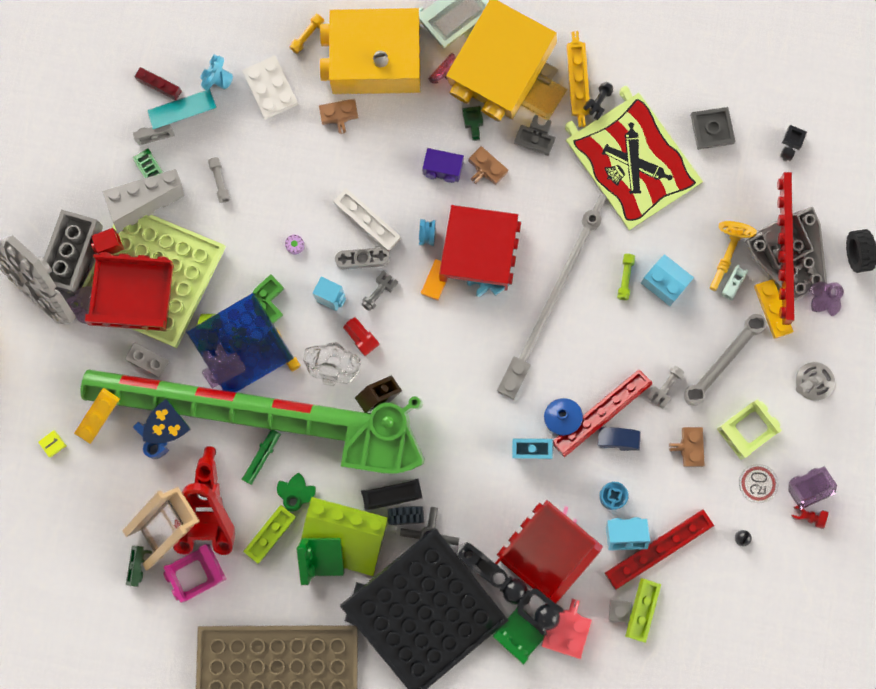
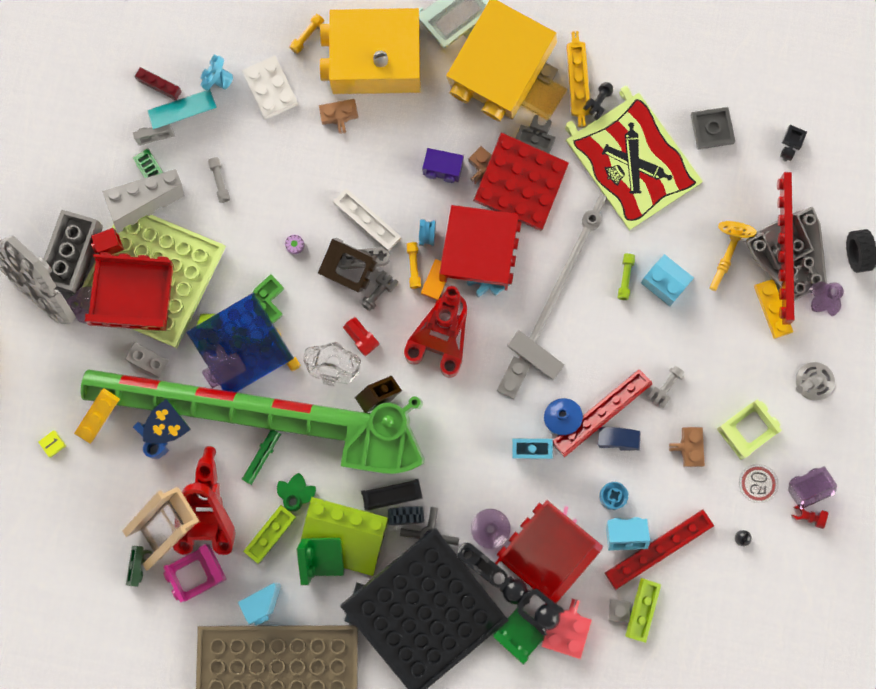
(260, 604): none -> medium azure slope
(329, 294): medium azure brick -> none
(332, 259): none -> dark brown window
(414, 280): none -> yellow bar
(422, 340): none -> red connector
(443, 69): clear pink tile -> none
(473, 119): dark green plate -> none
(498, 521): none -> clear purple dish
(521, 181): none -> red plate
(535, 355): none -> light grey tile
(725, 359): light grey piece -> none
(733, 284): light aqua bar -> none

